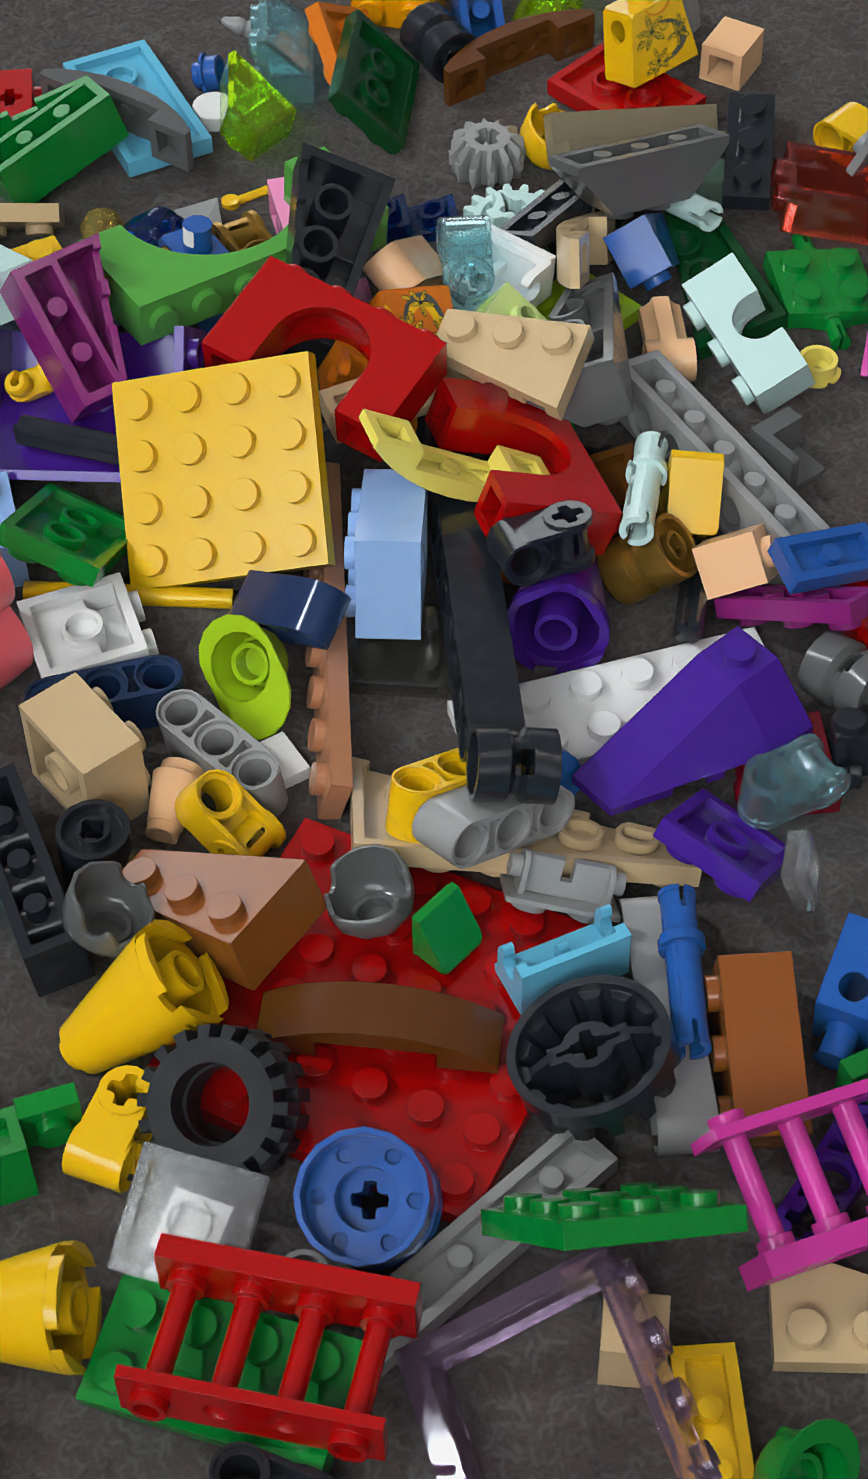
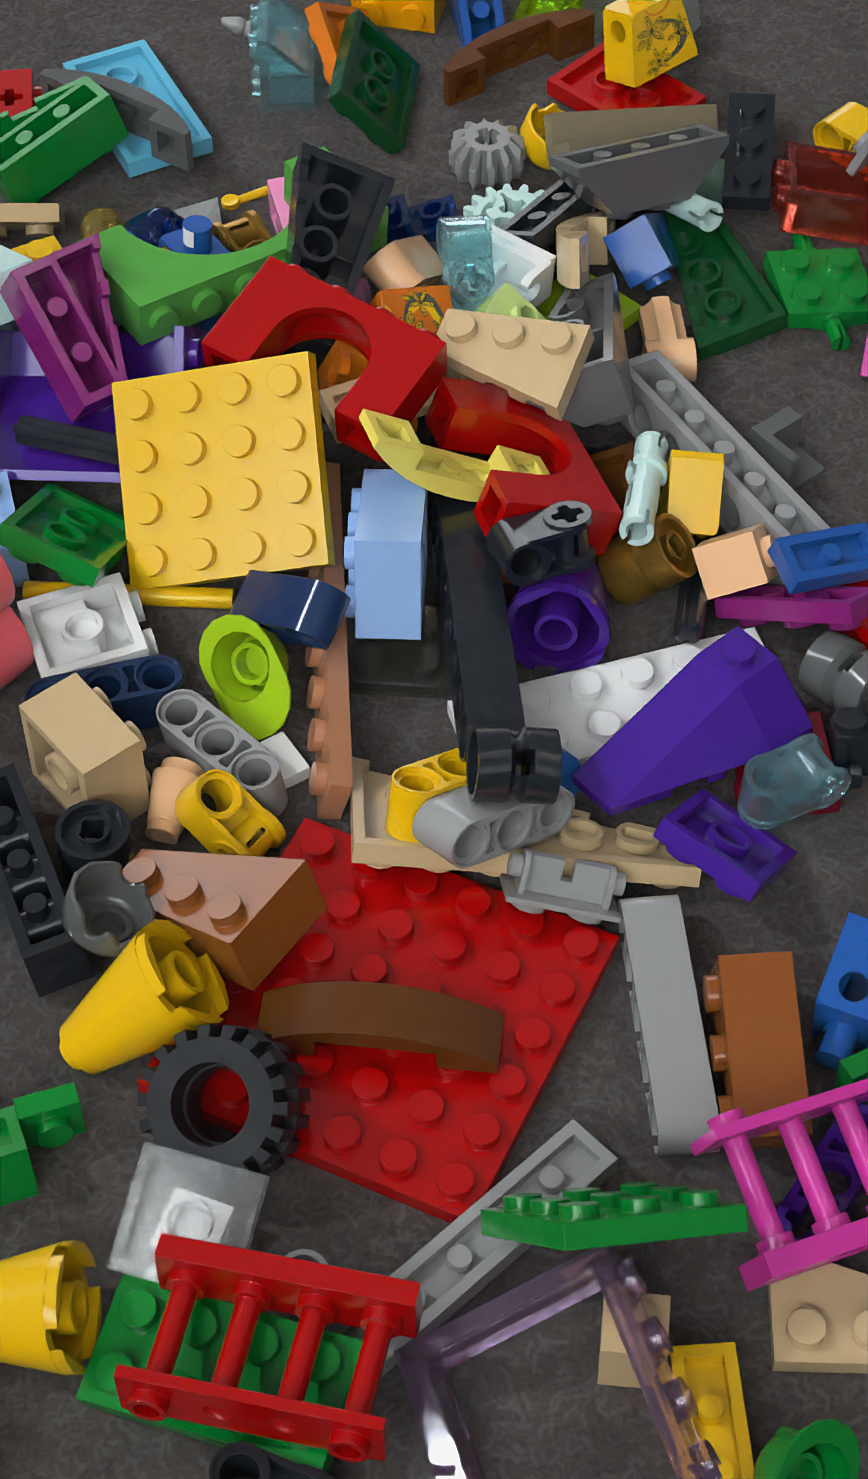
(27, 384): yellow arm -> none
(109, 1137): yellow piece -> none
(208, 72): blue plate -> none
(208, 110): white piece -> none
(251, 110): clear neon green slope -> none
(347, 1169): blue wheel -> none
(370, 892): dark grey hair -> none
(433, 37): black wheel -> none
(445, 930): green slope -> none
(581, 953): medium azure hinge -> none
(590, 1044): black gear -> none
(682, 949): blue pin -> none
(731, 53): light nougat brick -> none
(767, 367): light aqua arch -> none
(802, 870): clear tile -> none
(822, 364): light yellow plate -> none

